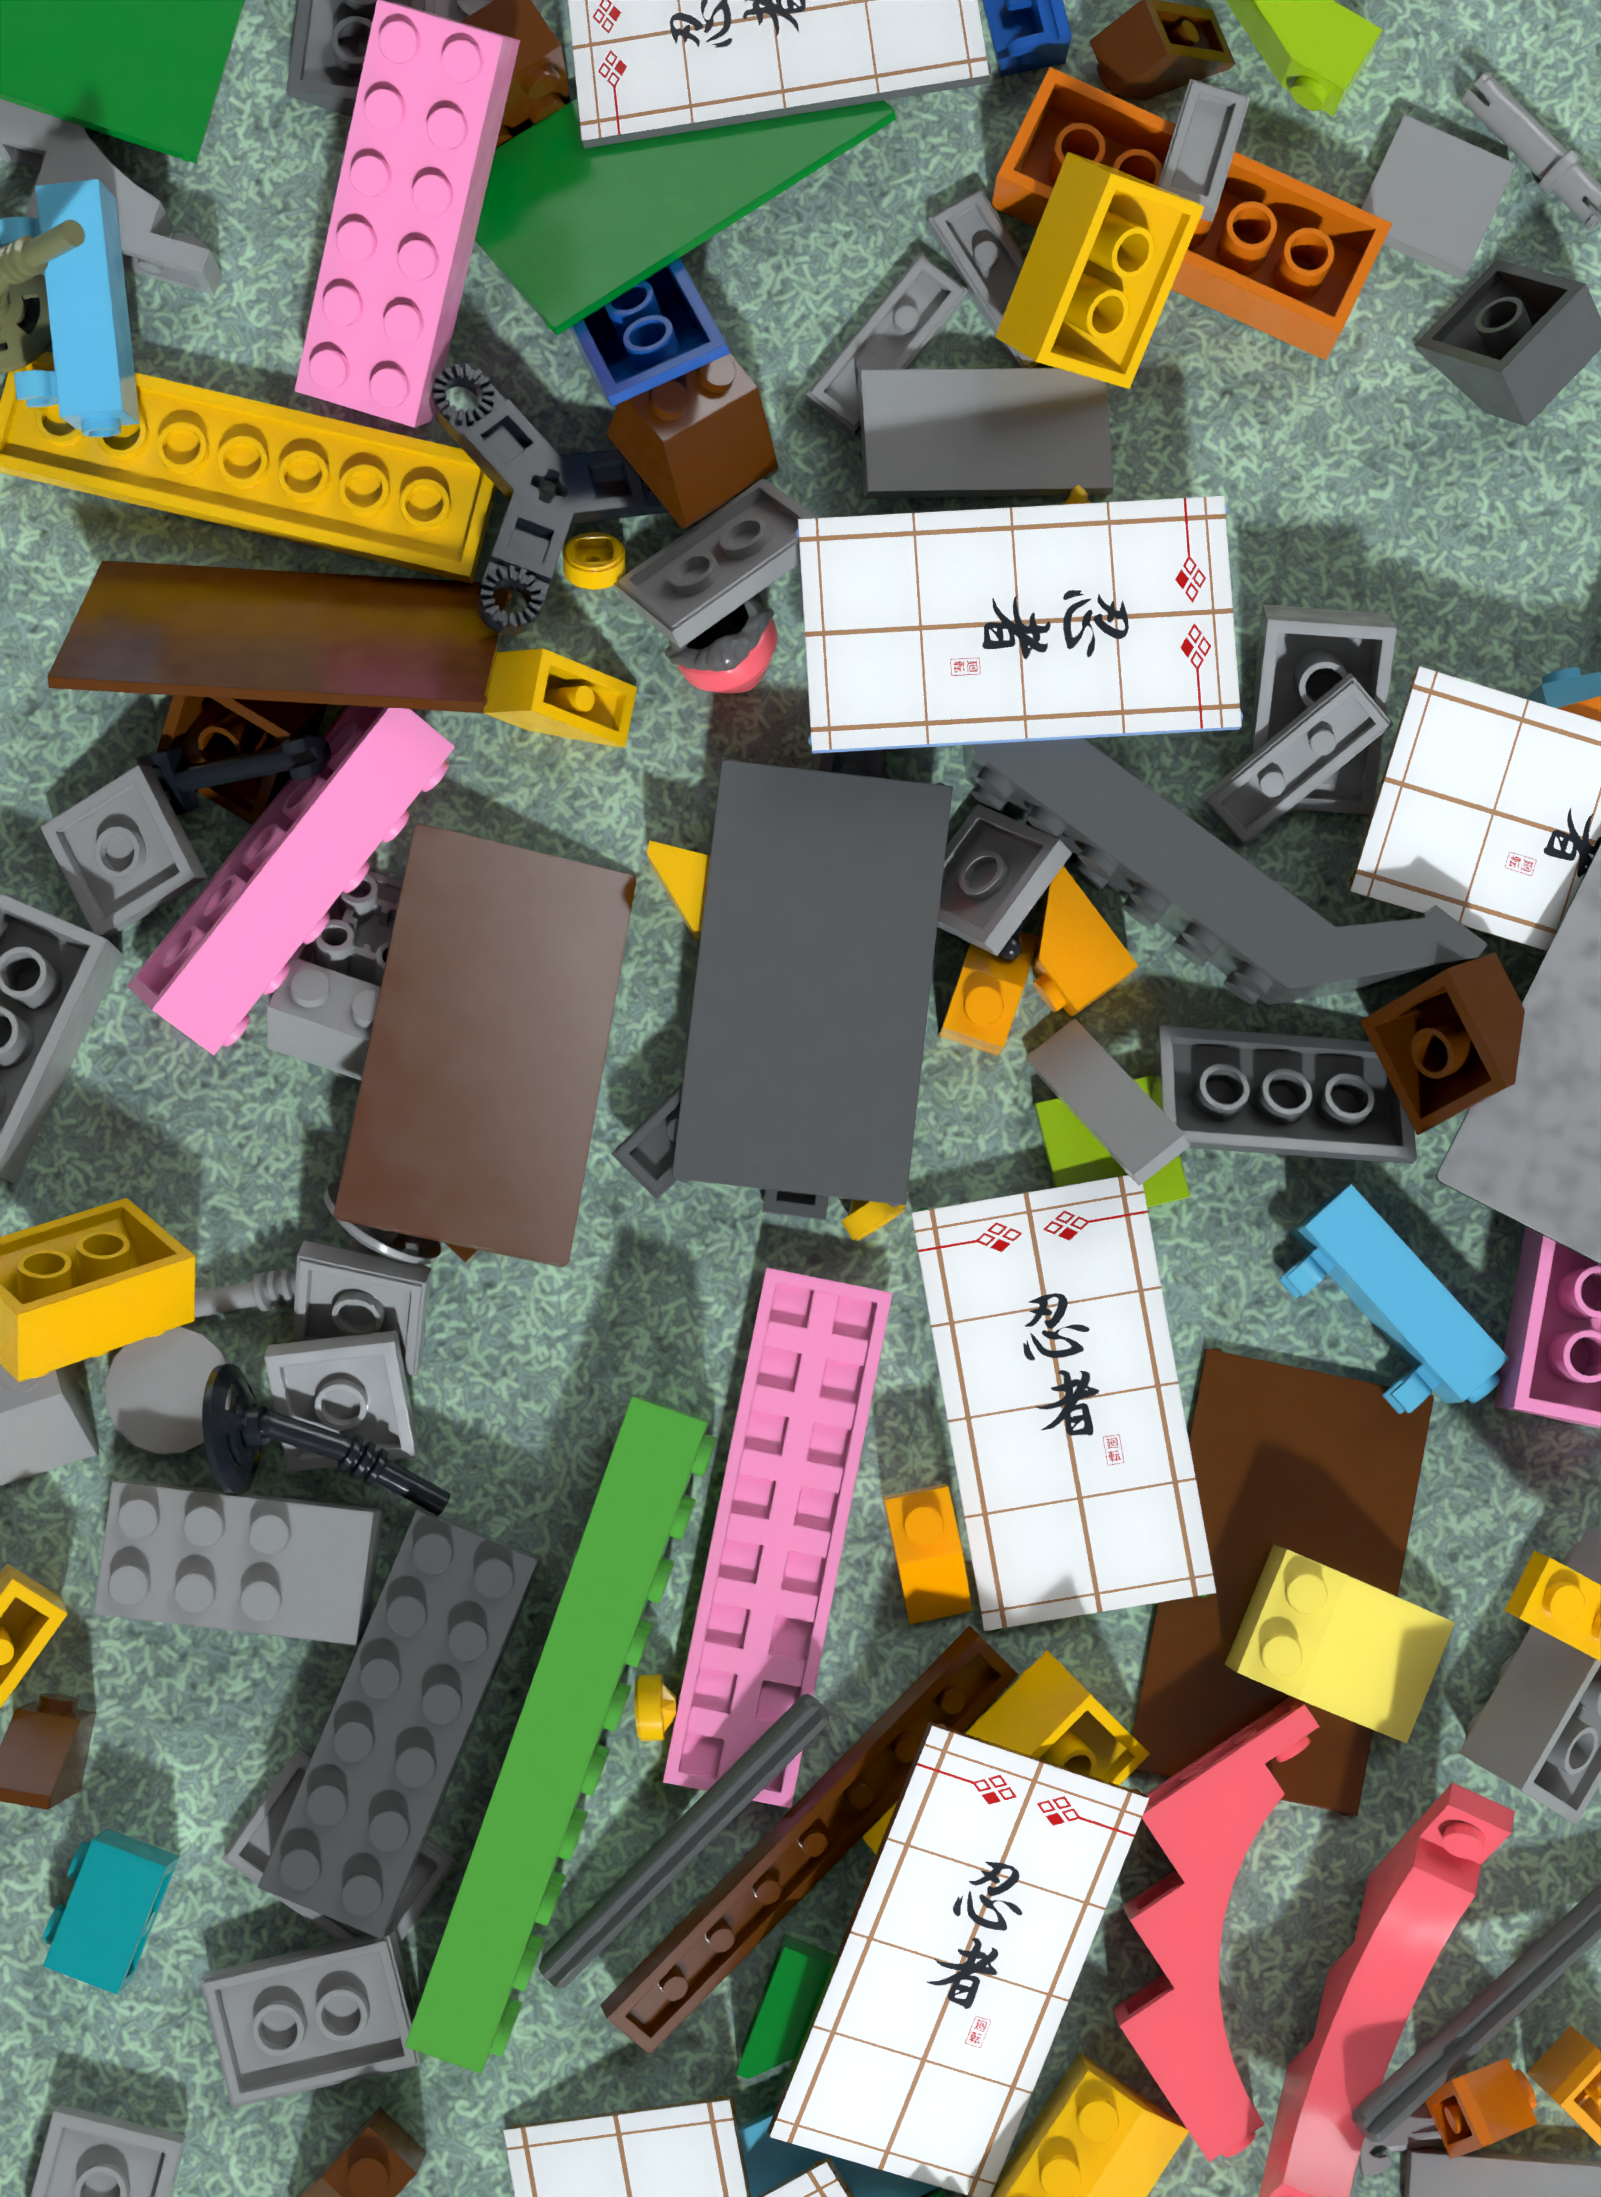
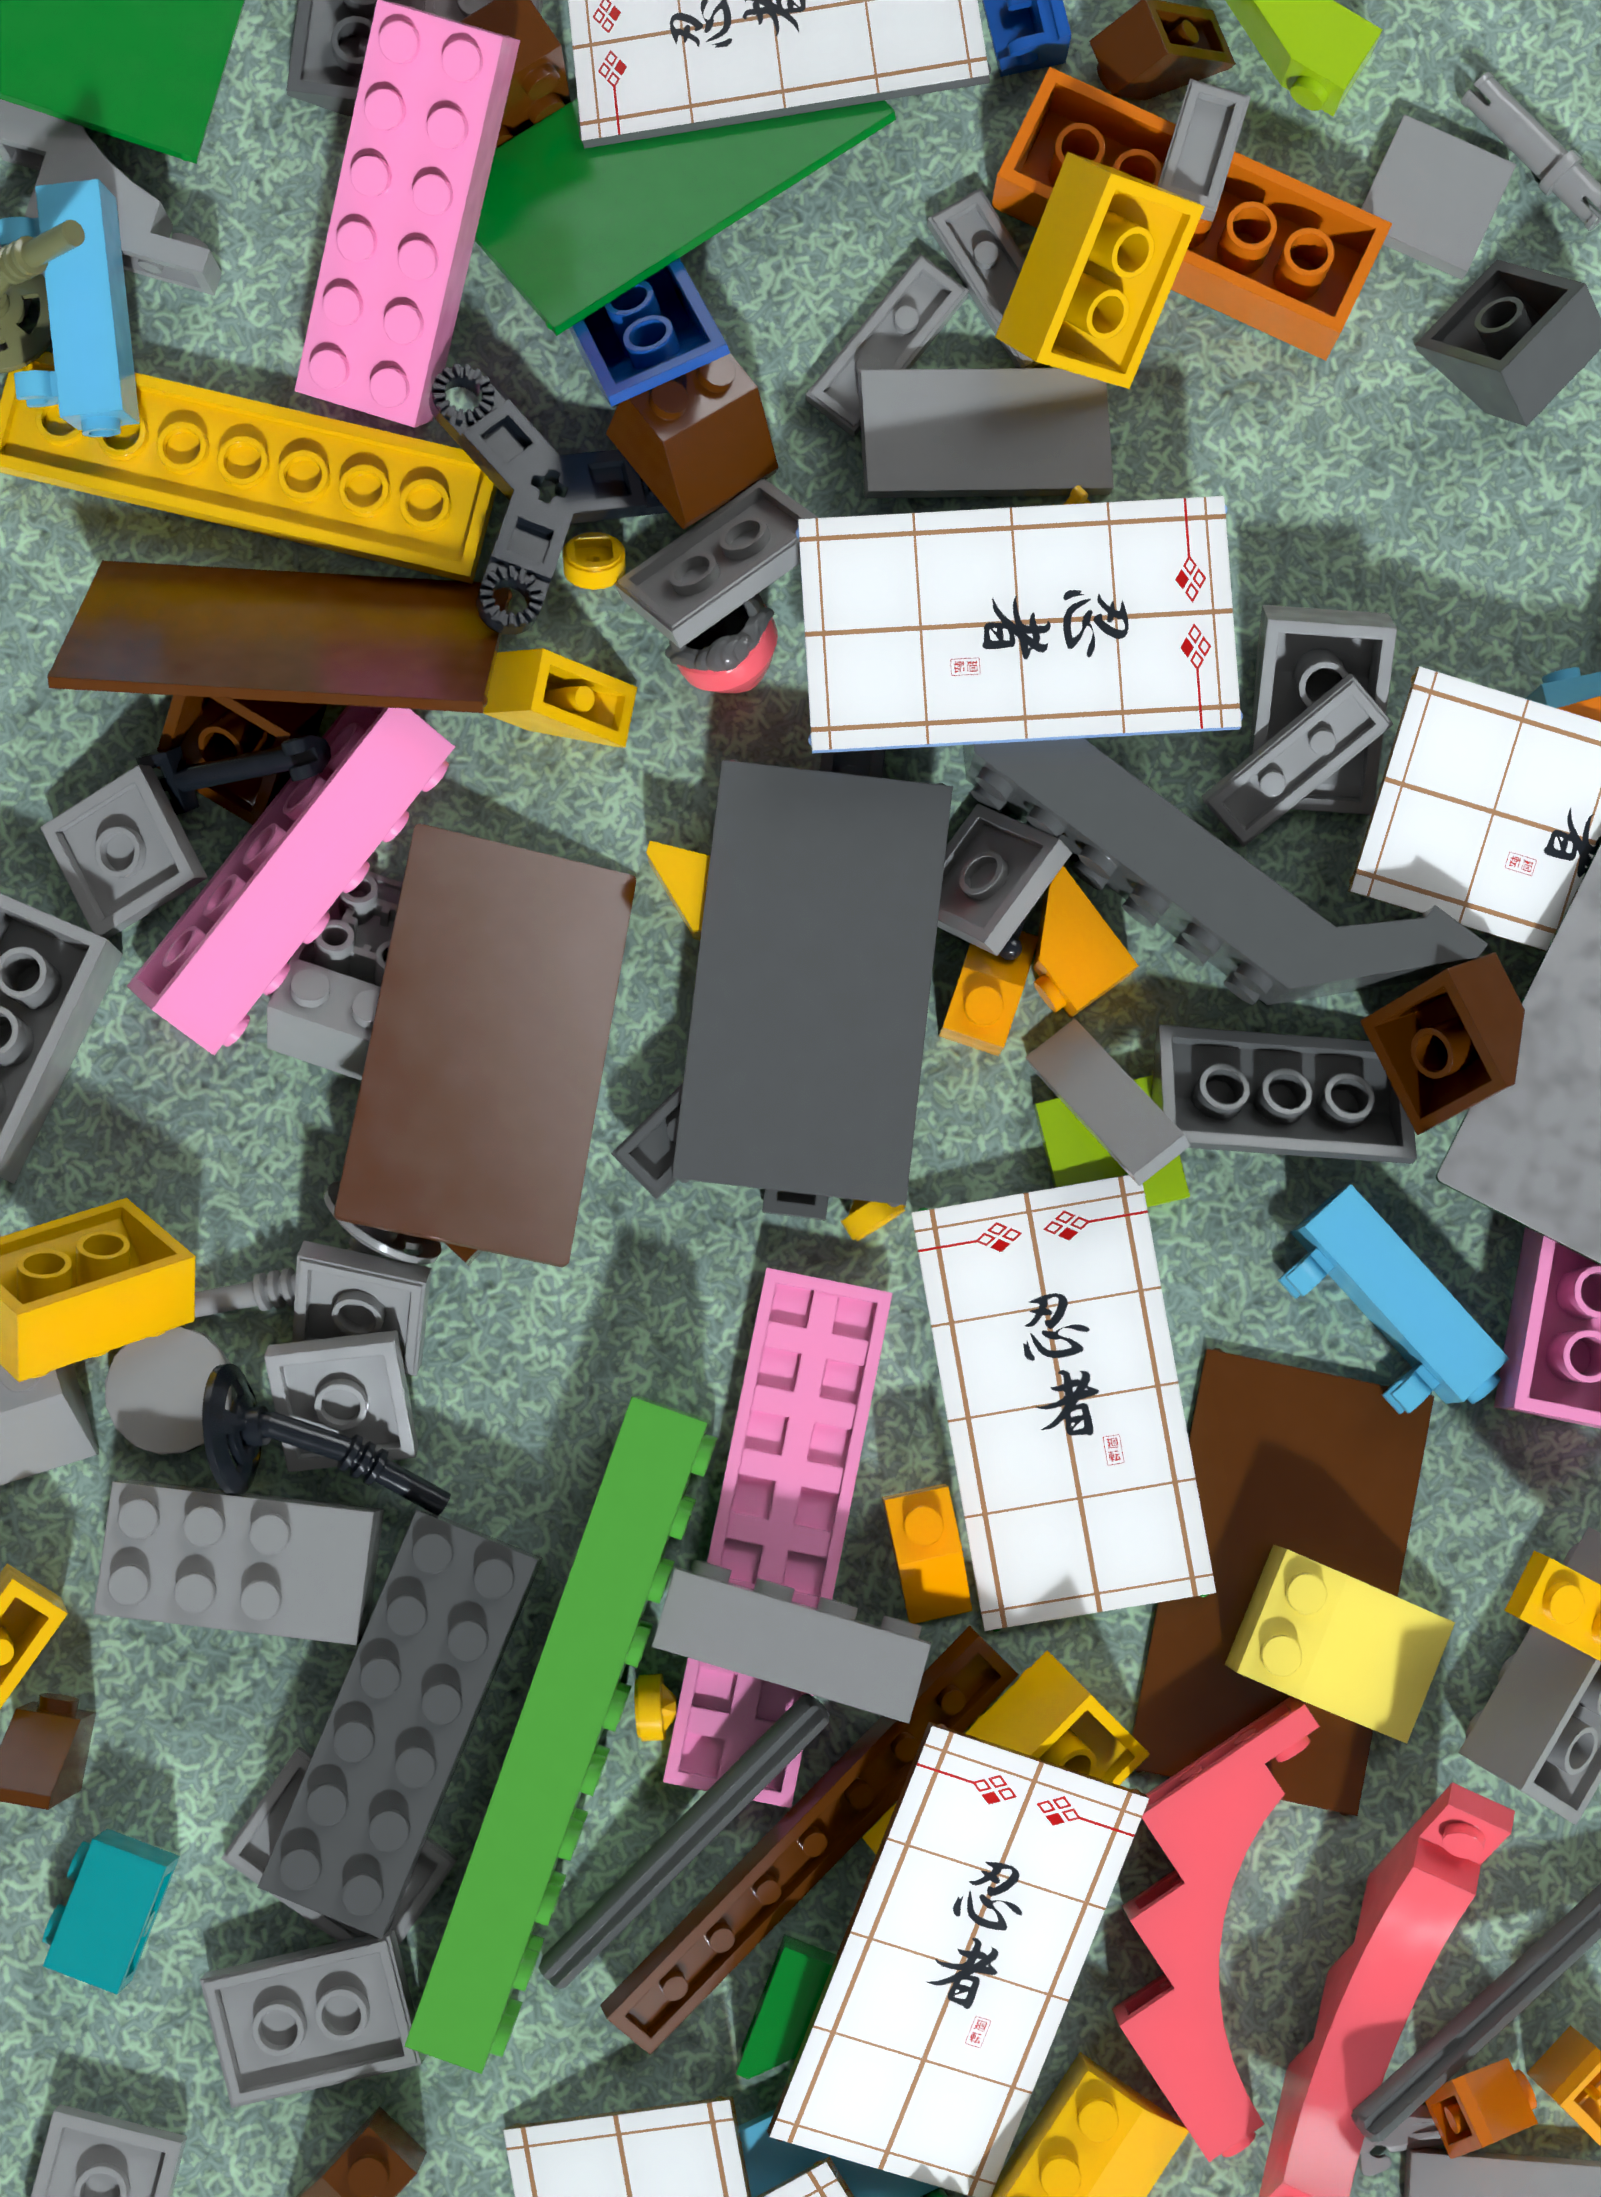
(793, 1643): none -> light grey brick

